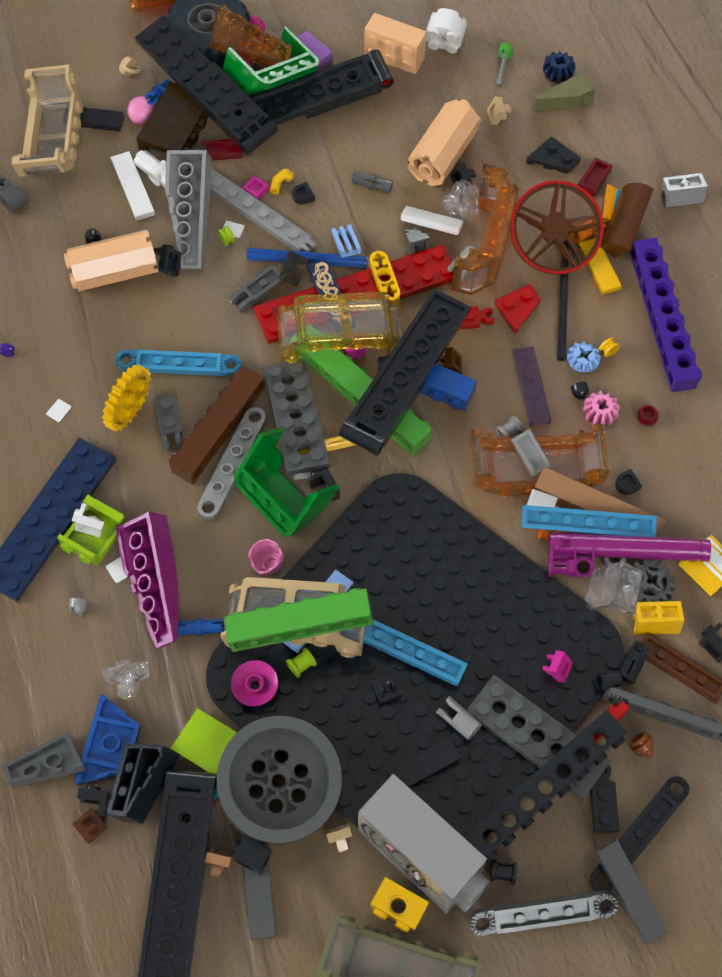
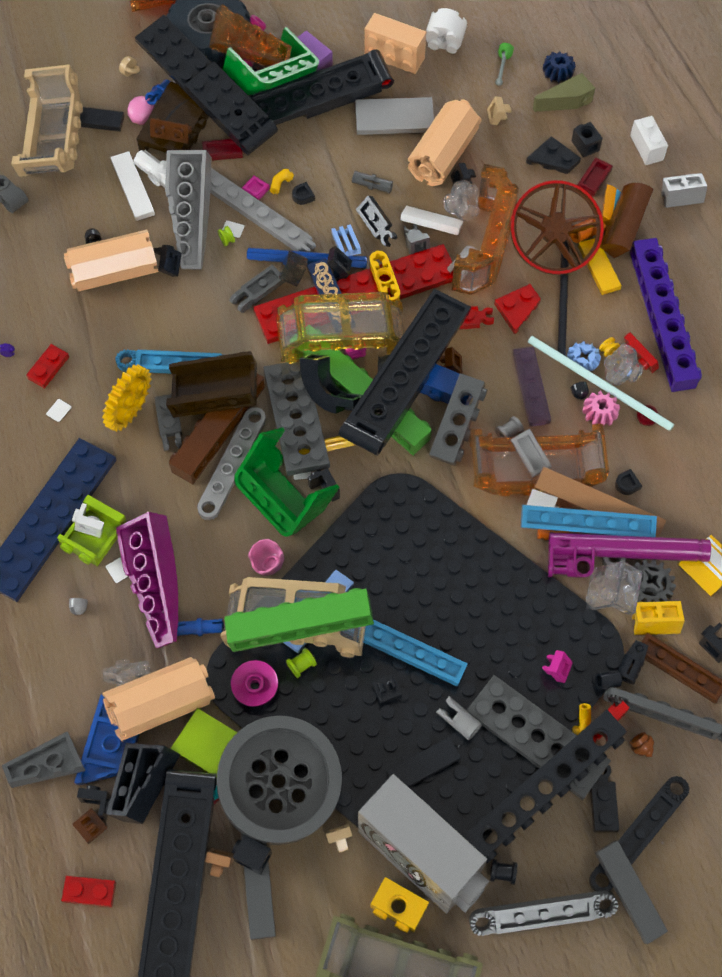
(47, 366): none -> red plate
(88, 891): none -> red plate
(157, 698): none -> light nougat brick
(170, 130): none -> reddish brown hinge
(213, 384): none -> dark brown panel
(321, 387): none -> black arch
(339, 263): none -> black bracket
(376, 220): none -> plate
(393, 115): none -> light grey tile
(464, 387): none -> dark grey brick
(584, 718): none -> yellow arm
(586, 139): none -> black brick
(601, 383): none -> light aqua piece
(622, 366): none -> clear plate
(645, 357): none -> red plate
(649, 140): none -> white brick

